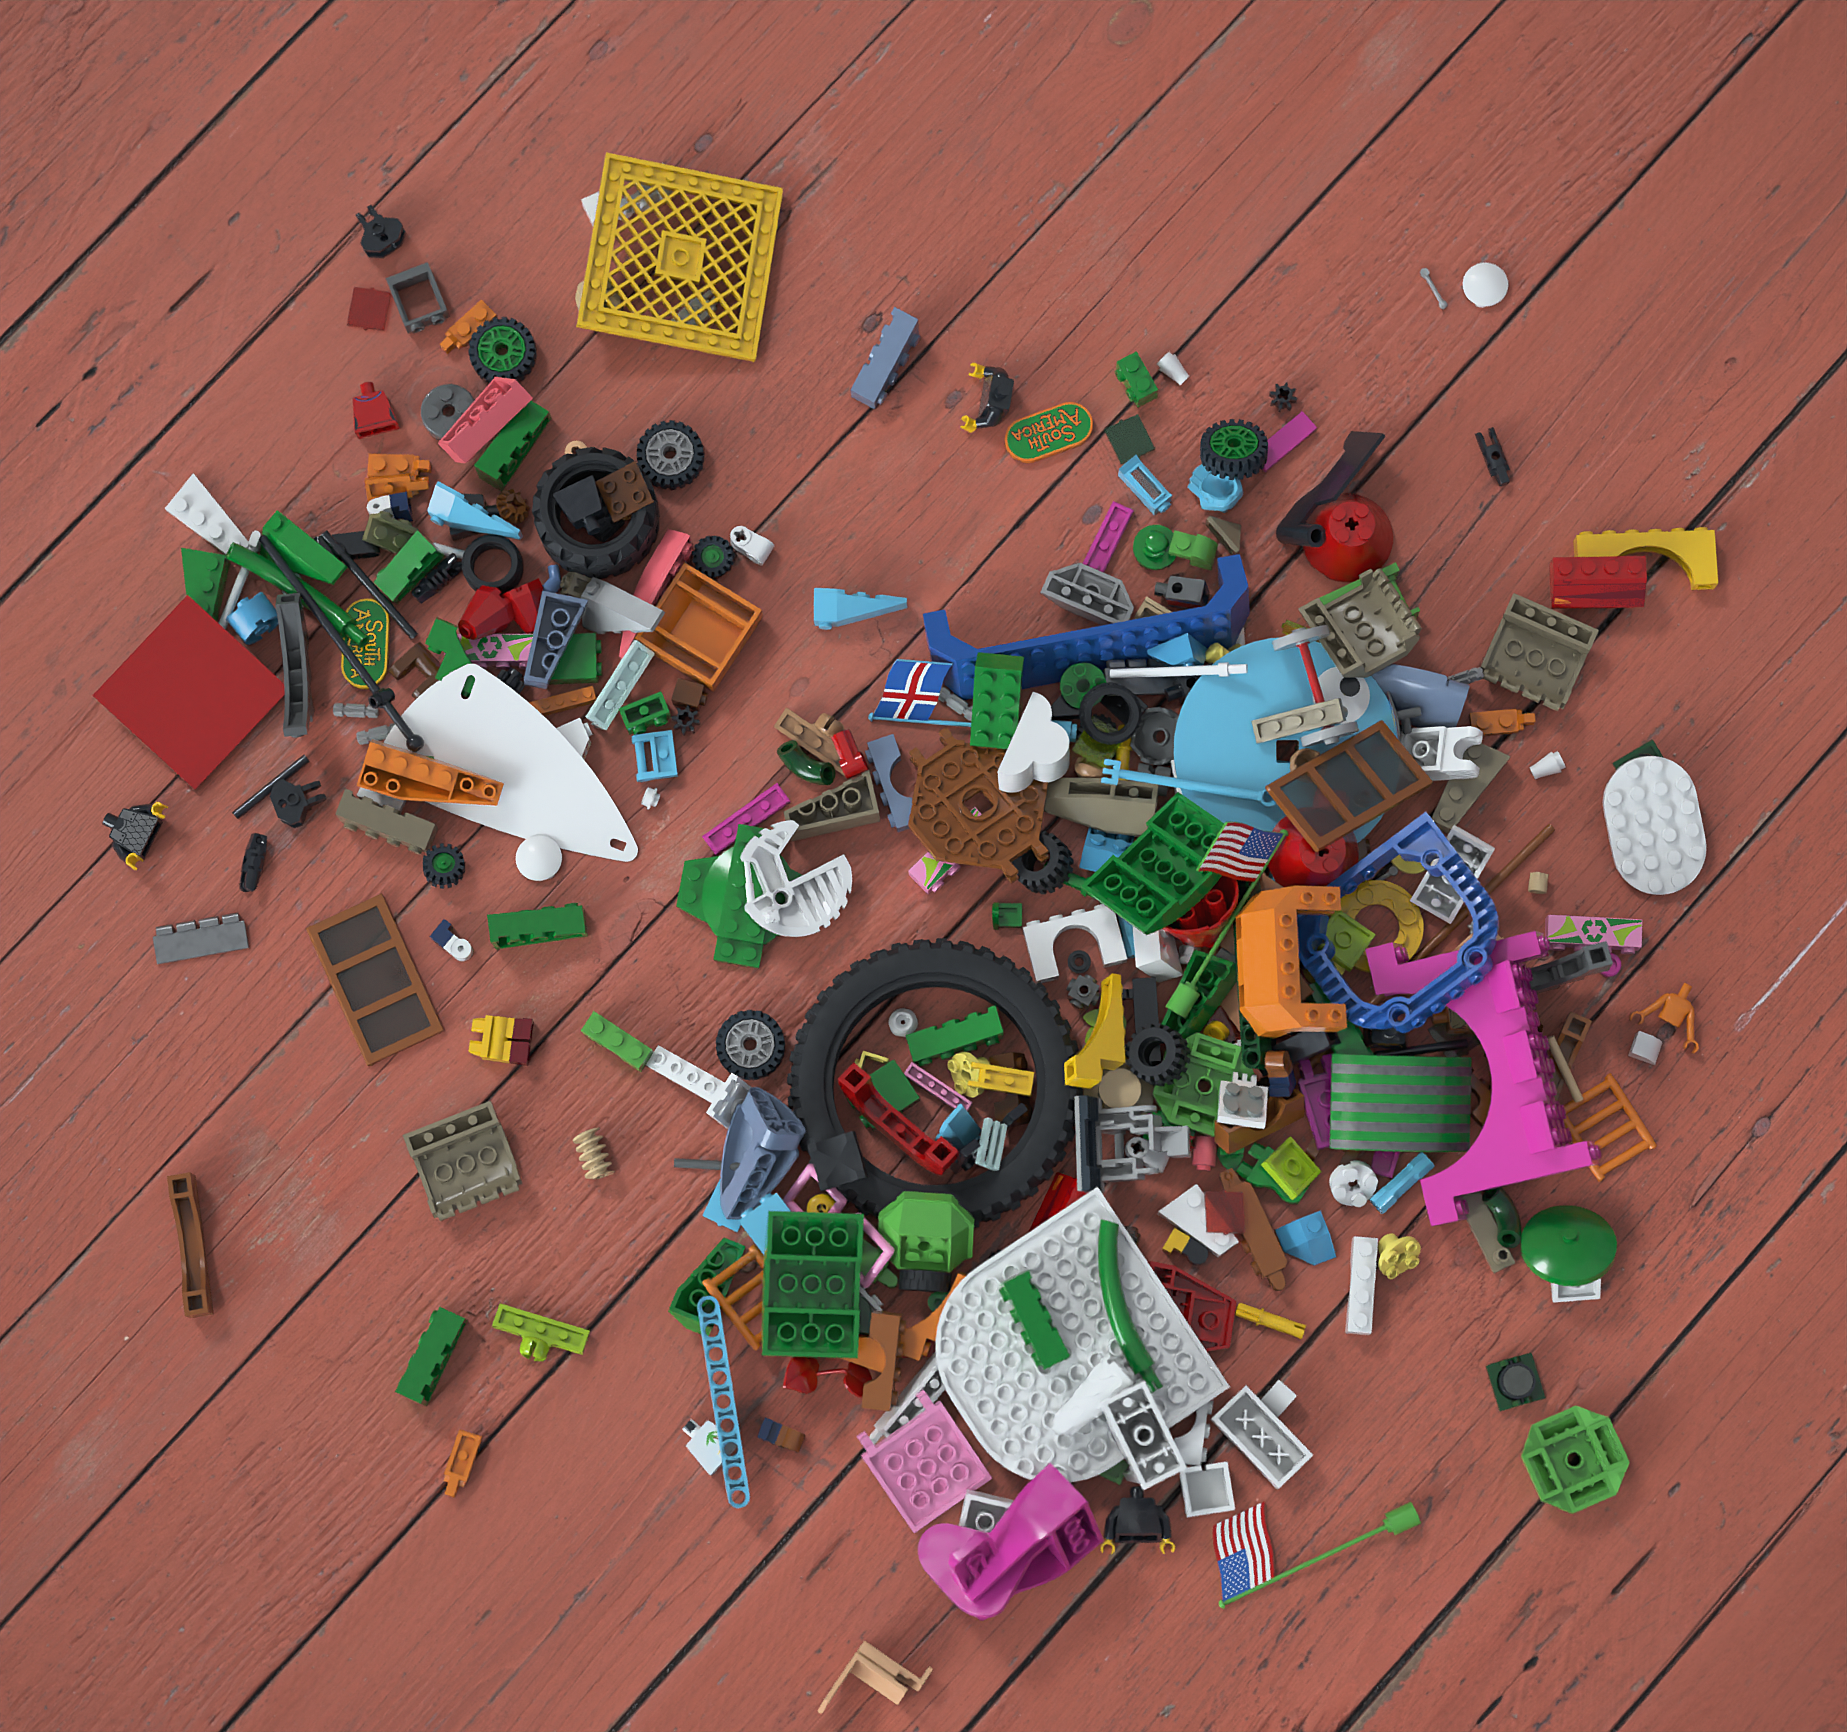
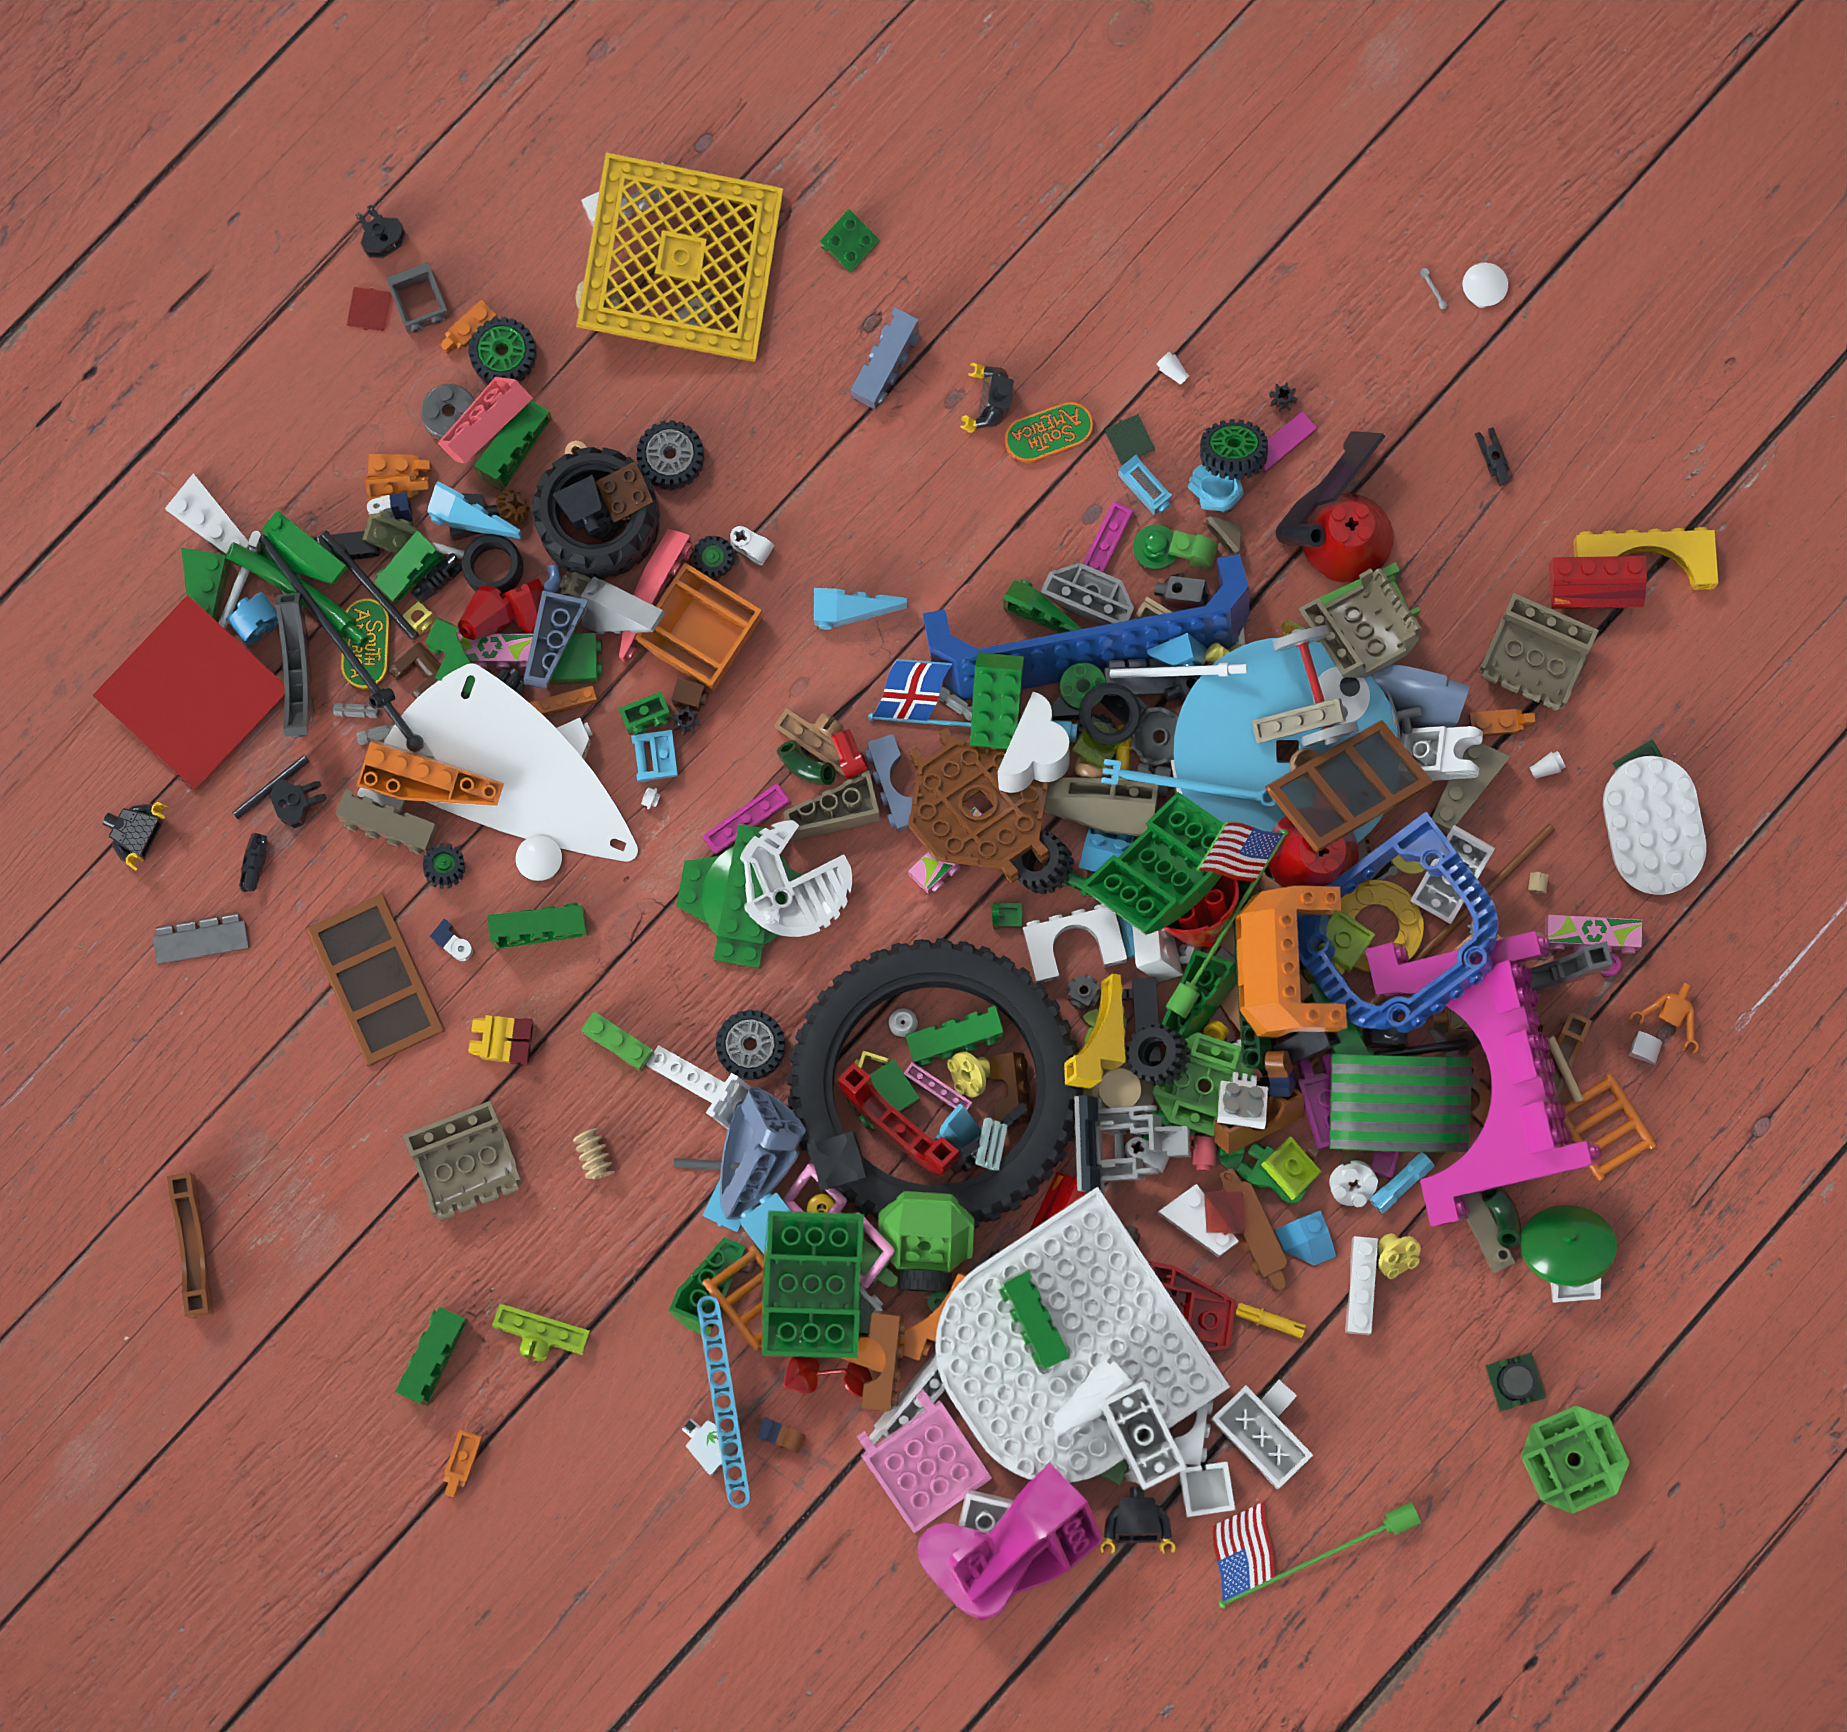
(372, 412): red torso -> none
(424, 623): none -> light yellow bracket
(619, 685): light aqua fence -> none
(849, 240): none -> green hinge
(878, 1672): light nougat piece -> none
(1003, 1079): yellow hinge -> none
(1032, 605): none -> green wedge
(1082, 955): black plate -> none
(1116, 1307): green animal -> none
(1136, 379): green brick -> none
(1187, 1246): leg -> none
(1468, 676): light grey axle -> none

